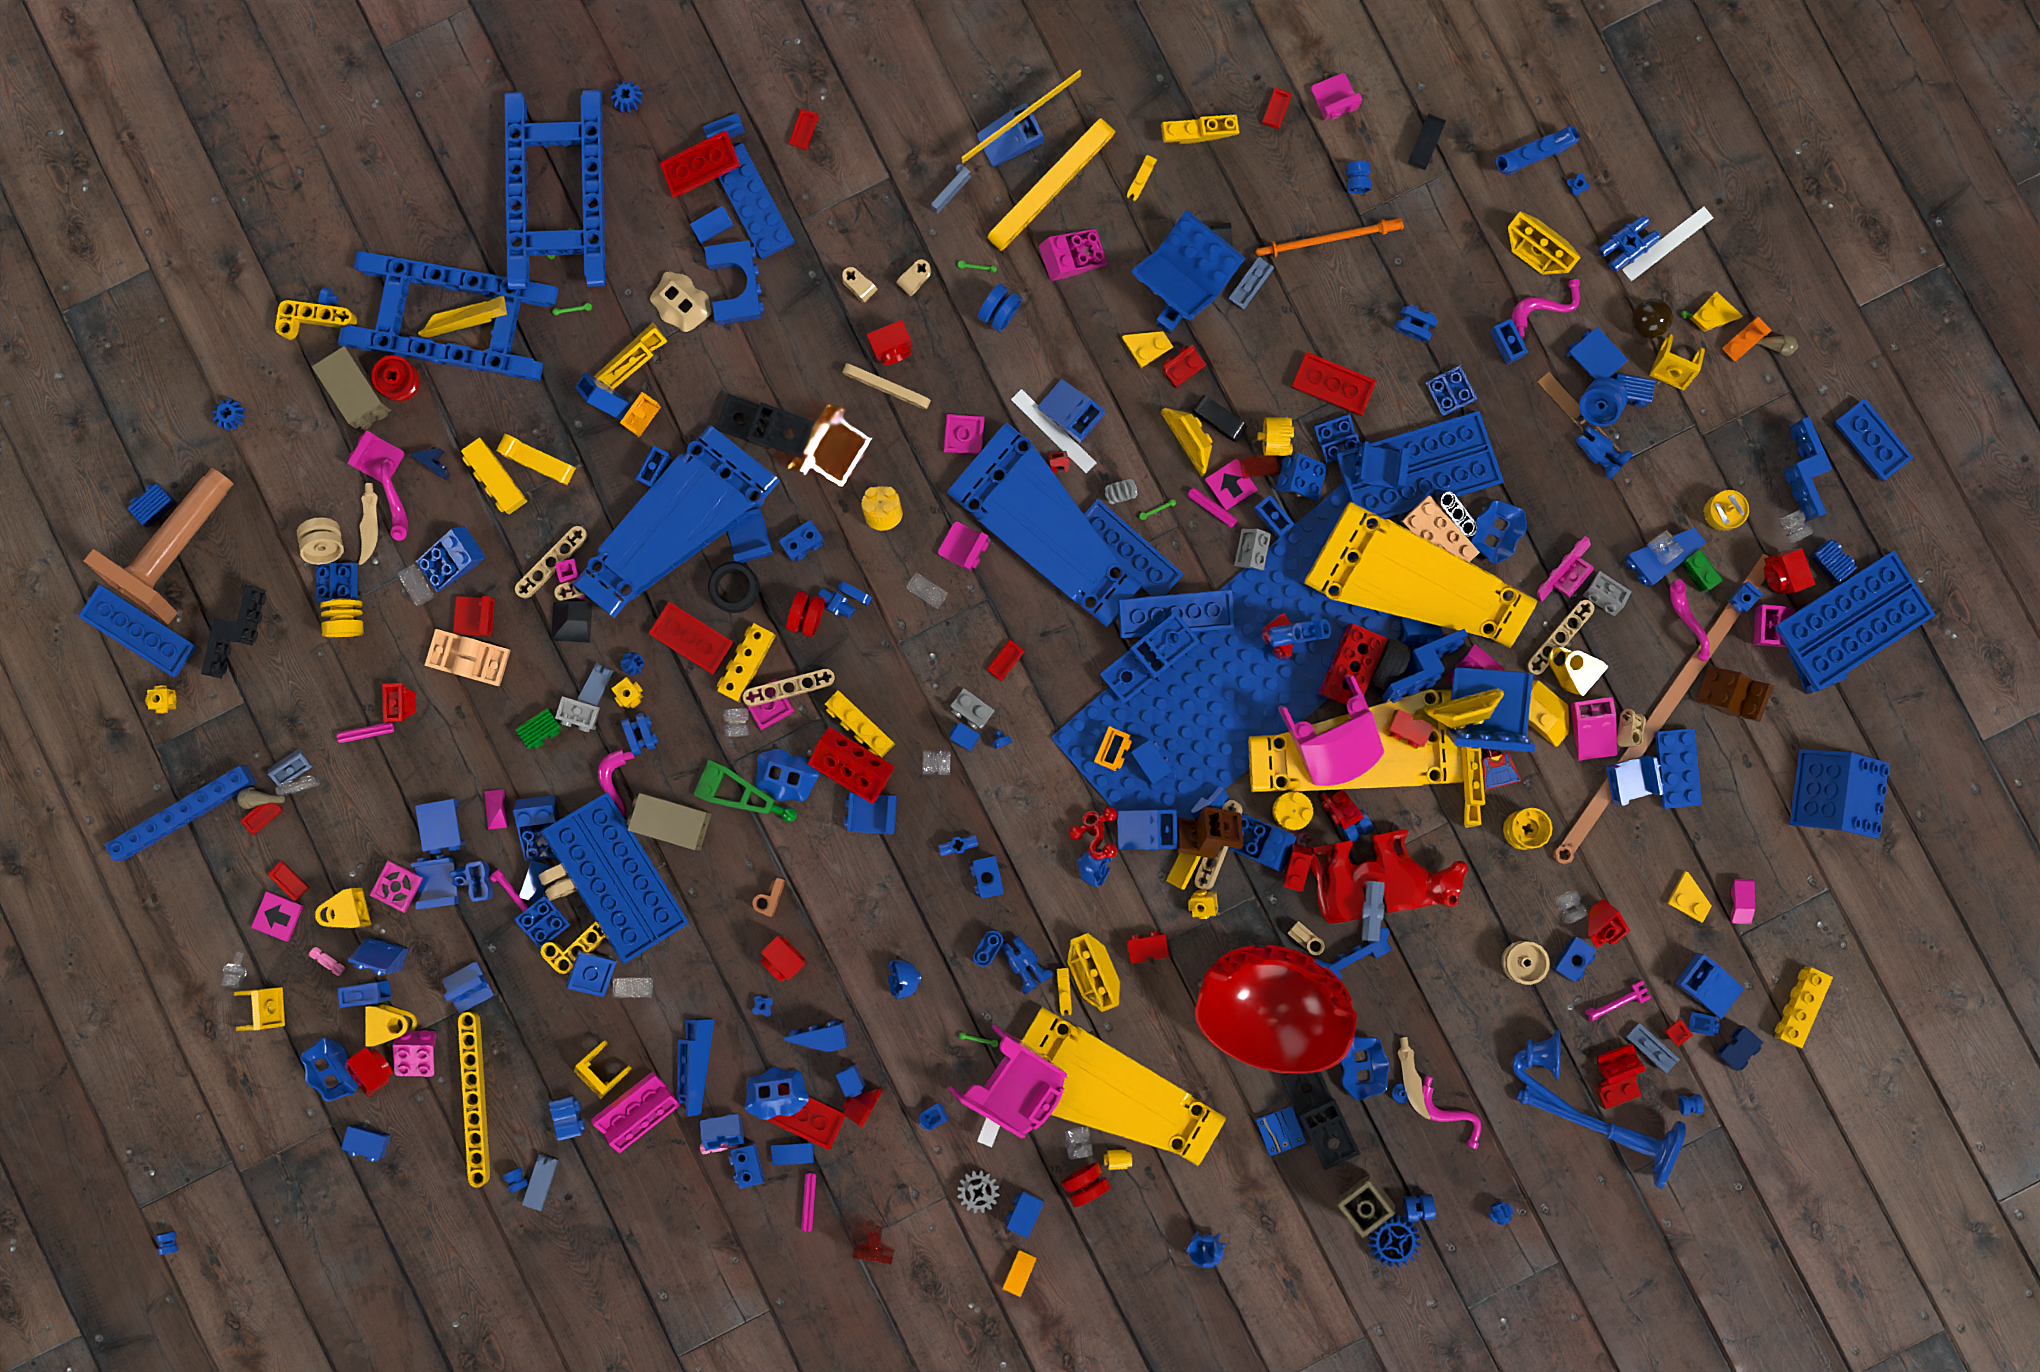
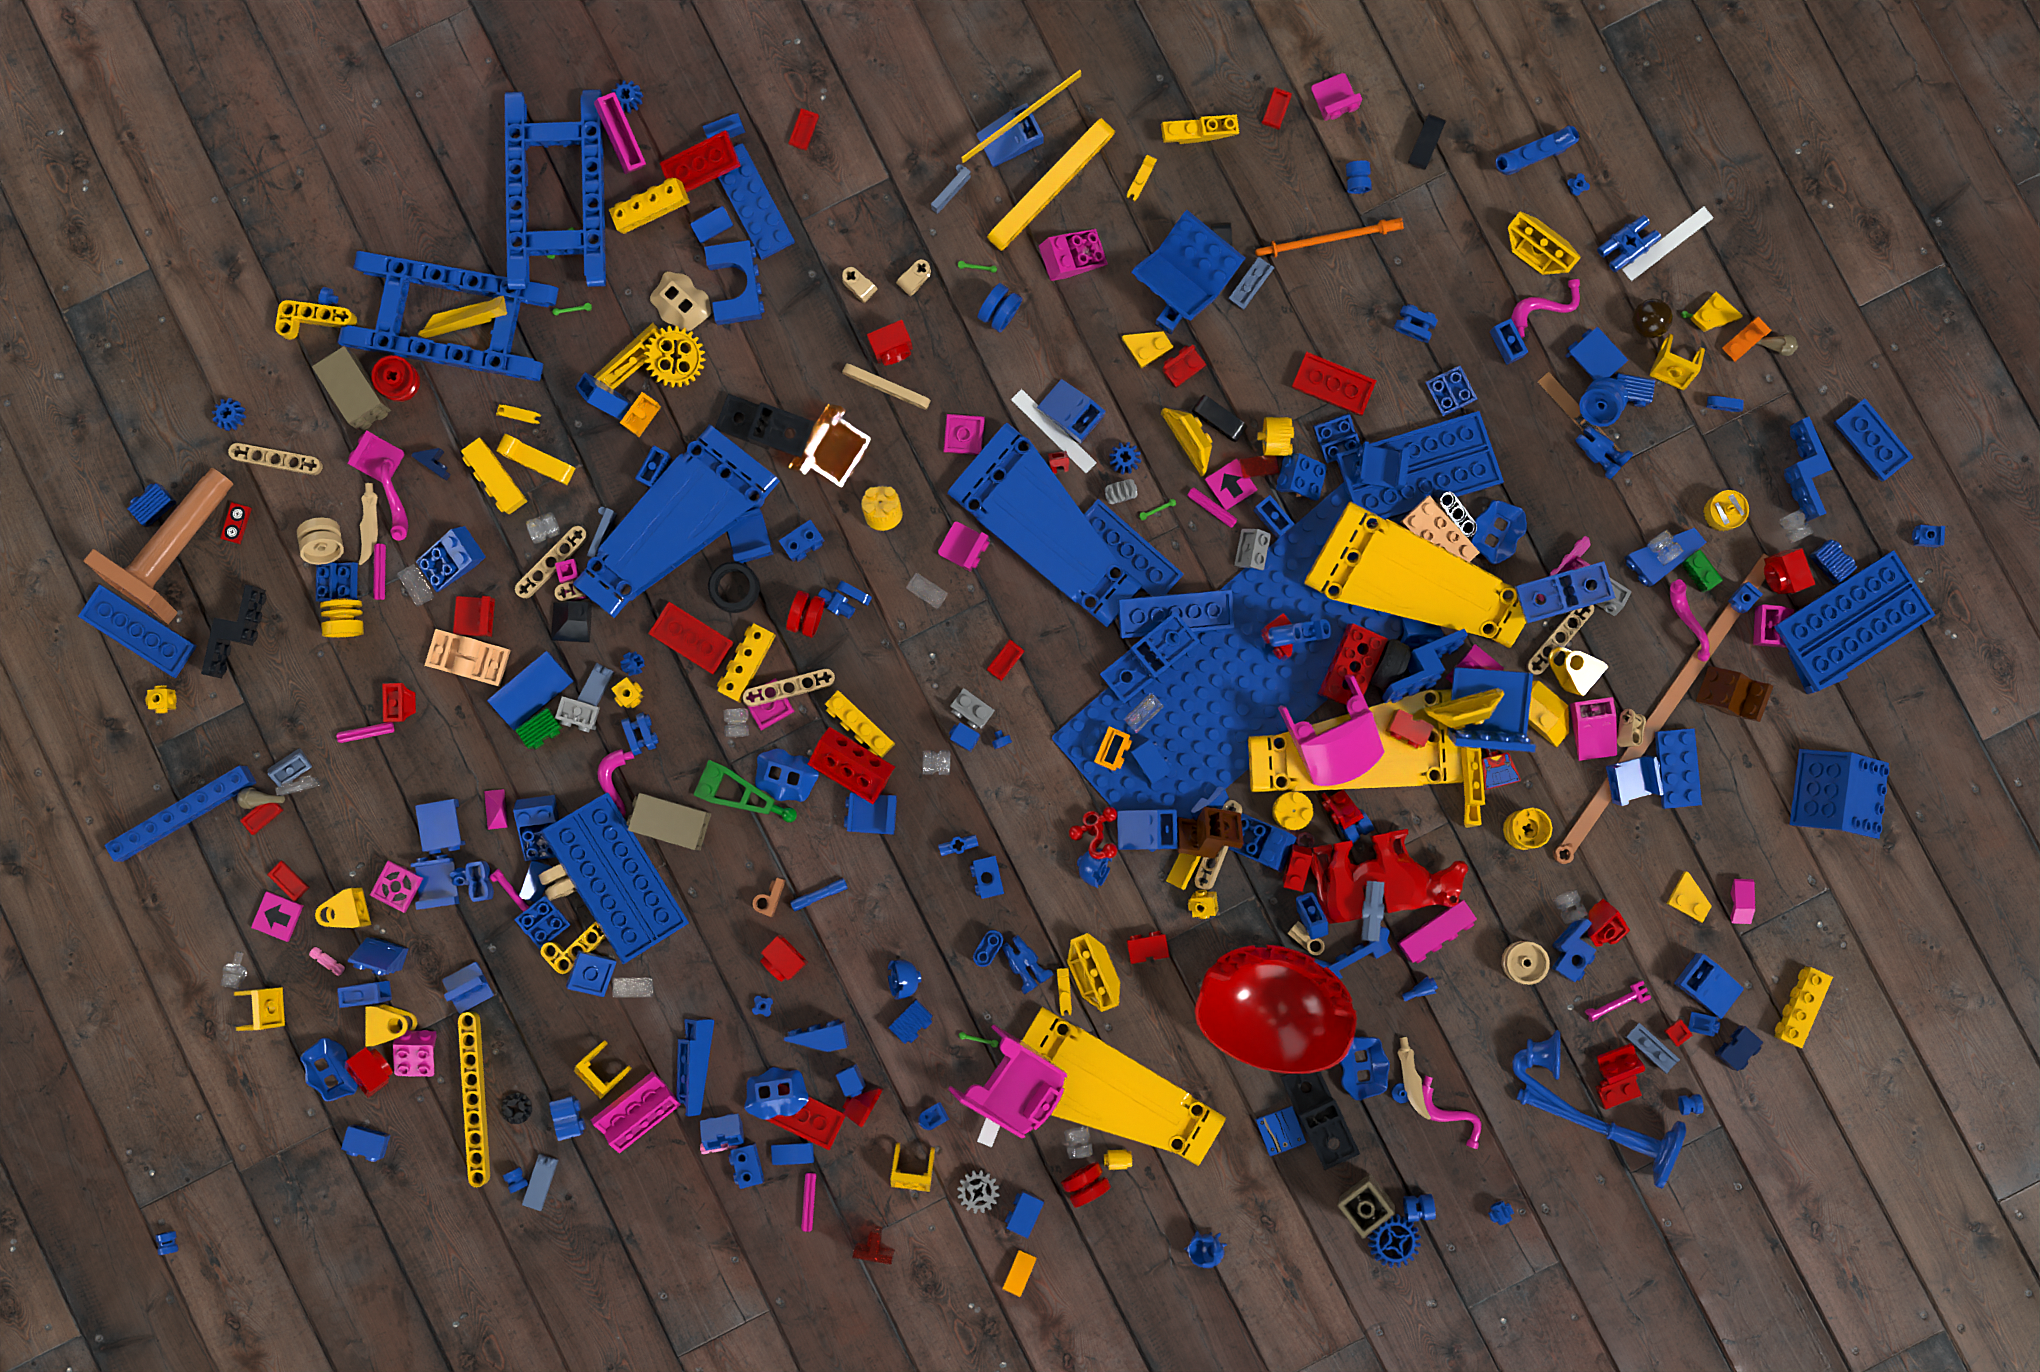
(235, 523): none -> tile
(283, 464): none -> tan beam
(379, 572): none -> dark pink axle
(517, 413): none -> yellow piece
(524, 1104): none -> black gear
(530, 690): none -> blue slope
(544, 527): none -> clear wheel
(602, 531): none -> sand blue hinge
(619, 133): none -> dark pink brick
(649, 205): none -> yellow brick
(657, 354): none -> yellow gear
(807, 899): none -> blue piece
(910, 1181): none -> yellow hose
(911, 1021): none -> blue brick
(1119, 461): none -> blue gear
(1143, 713): none -> clear plate
(1312, 915): none -> blue brick
(1425, 987): none -> blue cone
(1436, 931): none -> dark pink brick
(1565, 592): none -> blue bracket
(1571, 934): none -> blue tile
(1725, 403): none -> blue beam
(1935, 538): none -> blue brick

